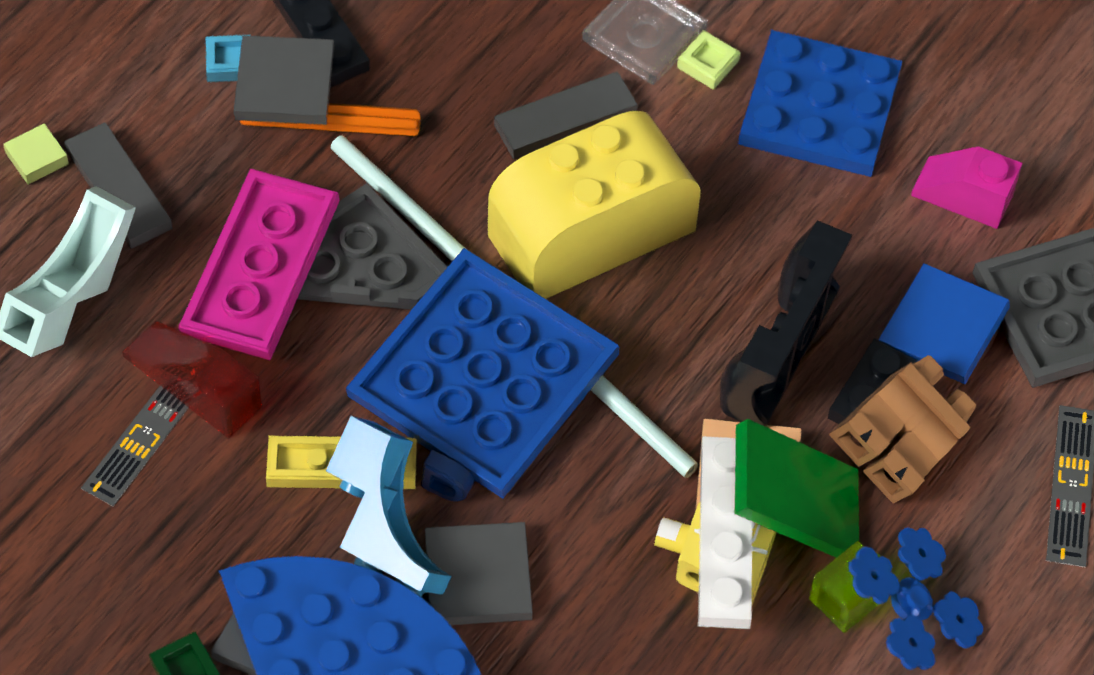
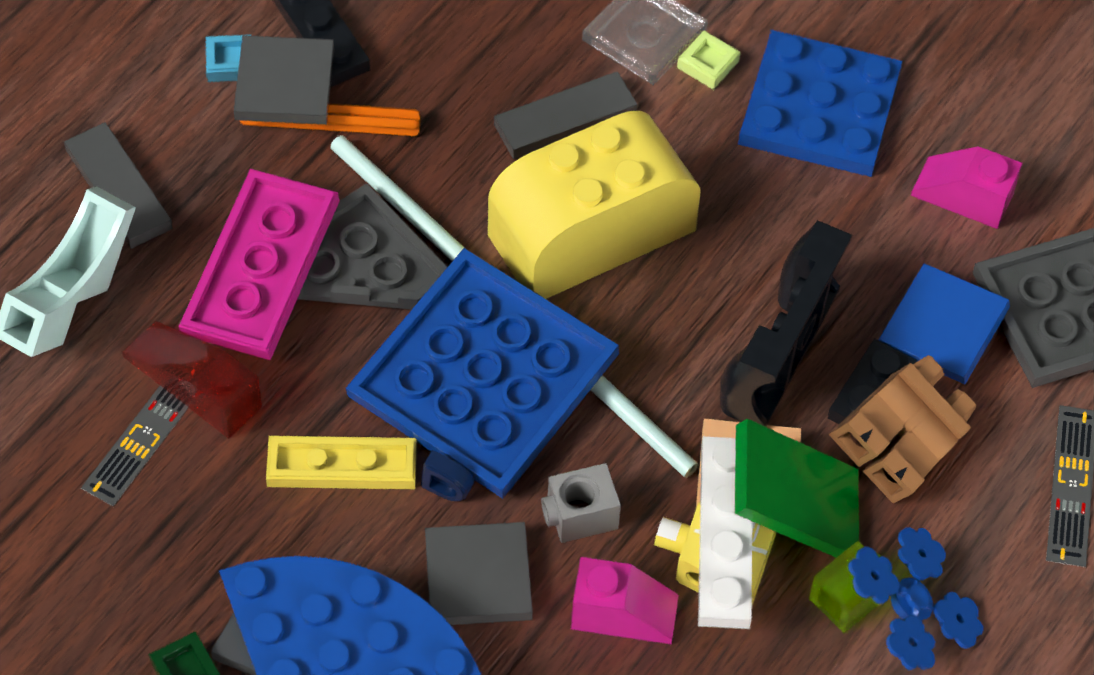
(36, 154): yellowish green tile -> none
(373, 468): arch -> none
(587, 485): none -> light grey brick
(622, 602): none -> dark pink slope

